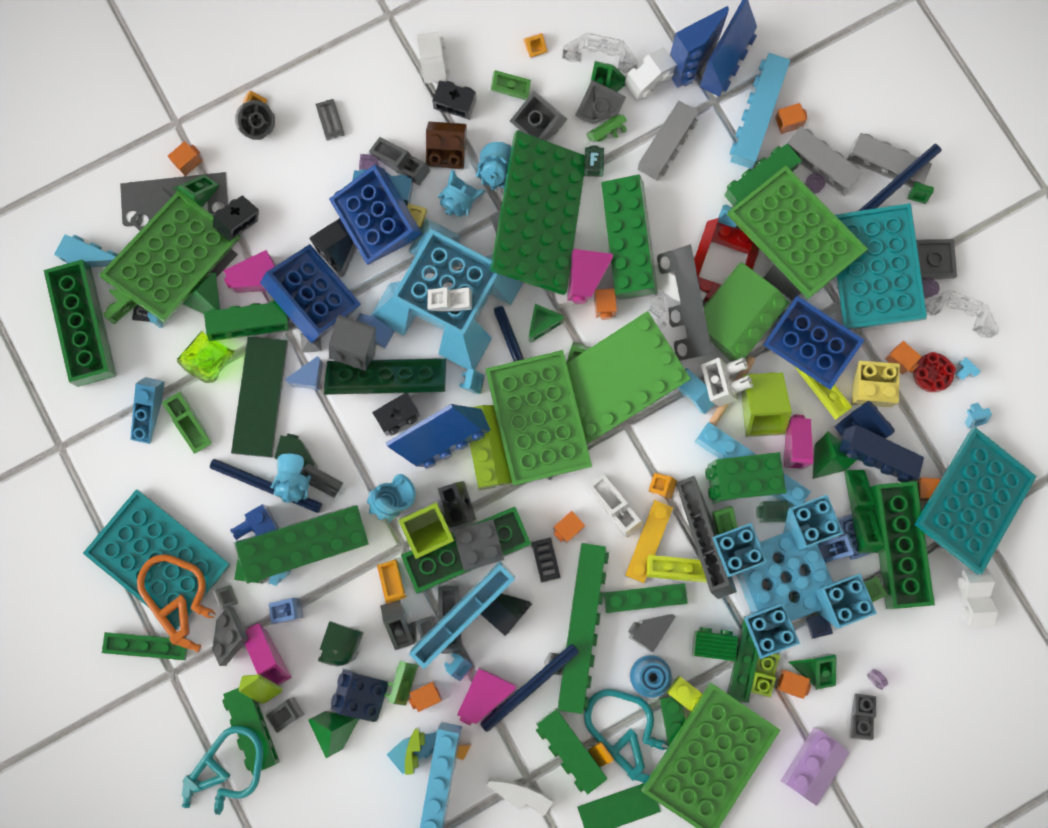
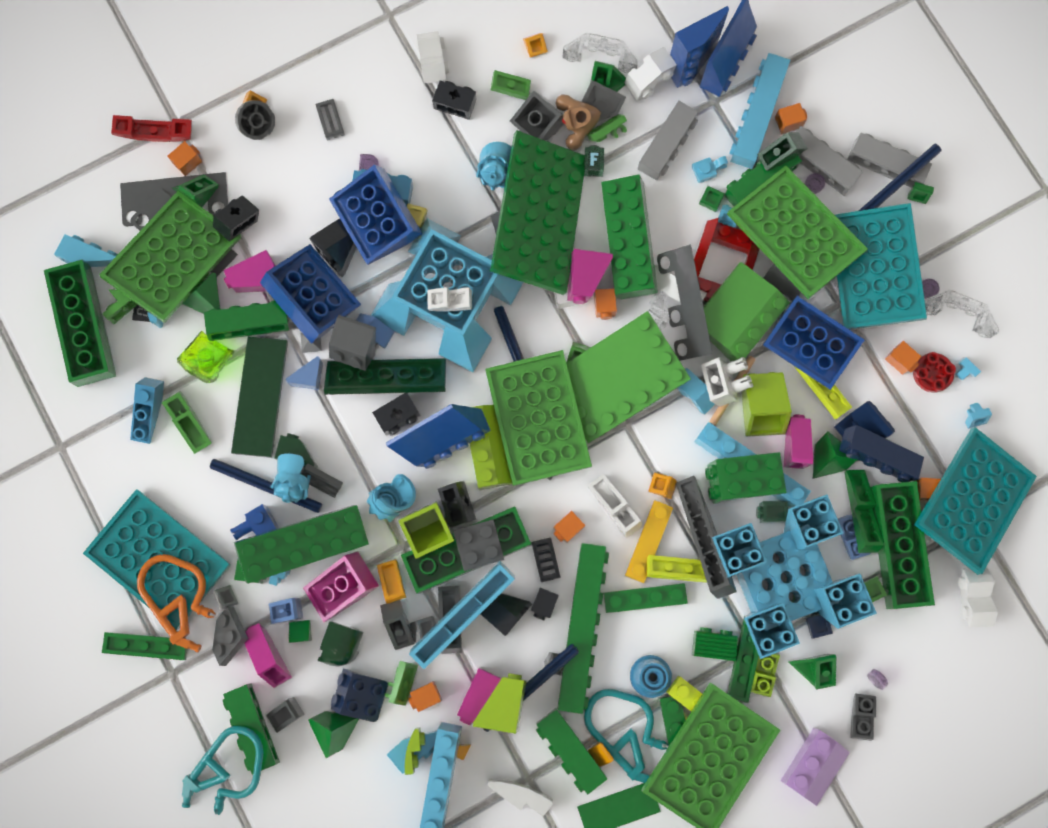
(151, 130): none -> red slope
(259, 688): lime slope -> none
(300, 631): none -> green slope
(340, 586): none -> dark pink slope
(400, 160): dark grey slope -> none
(446, 144): reddish brown slope -> none
(458, 196): medium azure hat -> none
(458, 667): medium azure tile -> none
(473, 381): medium azure tile -> none
(504, 706): none -> lime slope
(543, 322): green slope -> none
(544, 604): none -> black brick
(579, 118): none -> medium nougat head
(650, 631): dark grey slope -> none
(707, 169): none -> medium azure plate
(711, 198): none -> green tile
(724, 520): bright green plate -> none
(782, 150): none -> dark green slope
(793, 684): orange brick -> none
(836, 548): medium blue slope -> none
(876, 383): light yellow slope -> none
(937, 258): dark grey plate -> none

